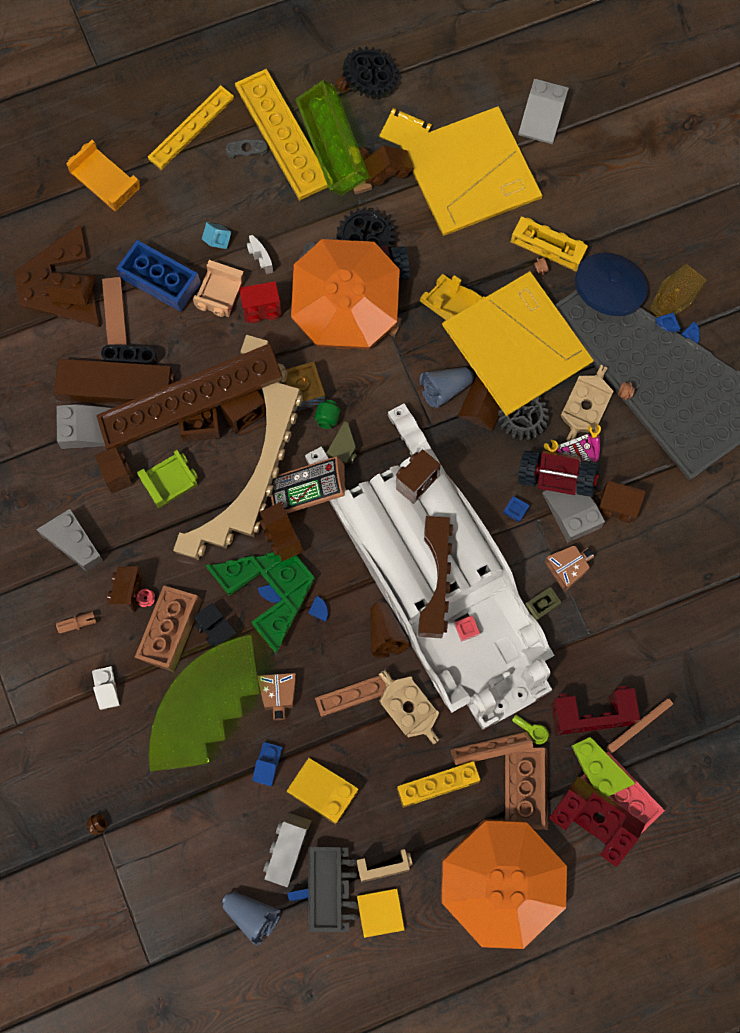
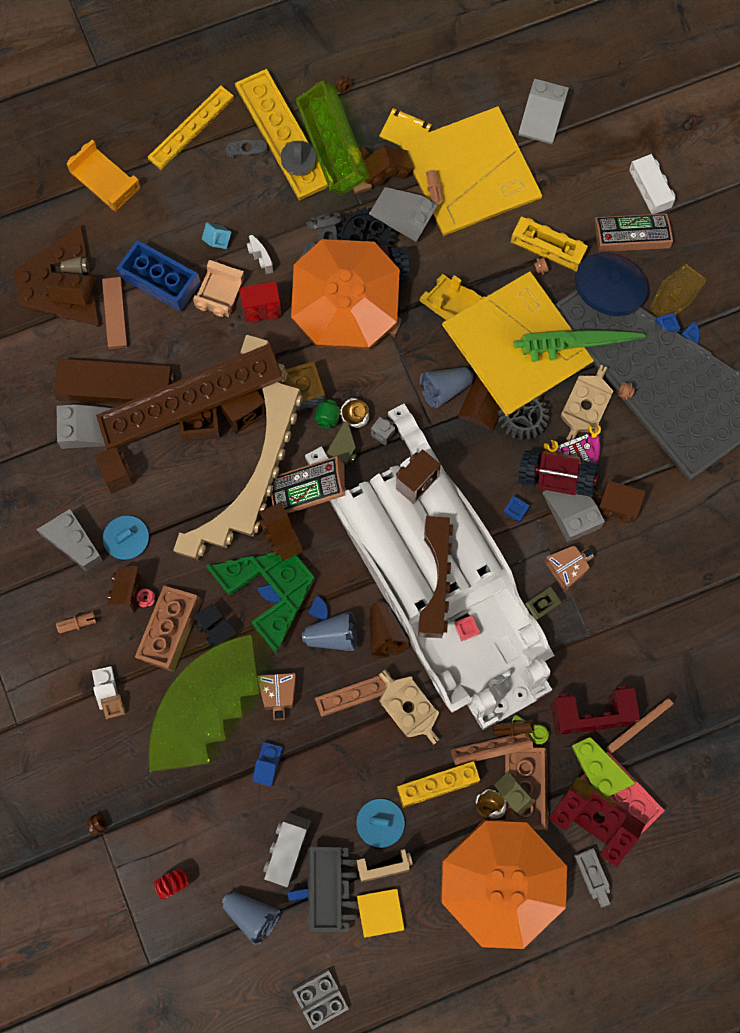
(76, 265): none -> dark tan cone
(113, 706): none -> medium nougat tile
(122, 351): black beam -> none
(125, 537): none -> dark azure shield
(169, 479): lime panel -> none
(171, 883): none -> red gear
(298, 158): none -> dark grey tile
(320, 999): none -> light grey slope
(322, 791): yellow slope -> none
(324, 223): none -> dark grey tile
(332, 633): none -> sand blue cone
(355, 412): none -> pearl gold hair
(370, 78): black gear -> none
(380, 823): none -> dark azure shield
(383, 430): none -> light grey brick
(403, 211): none -> light grey slope
(434, 187): none -> nougat axle
(491, 804): none -> pearl gold hair
(514, 728): none -> reddish brown axle
(514, 793): none -> olive slope
(564, 340): none -> bright green piece
(593, 876): none -> light grey hinge
(633, 232): none -> slope
(652, 184): none -> white brick

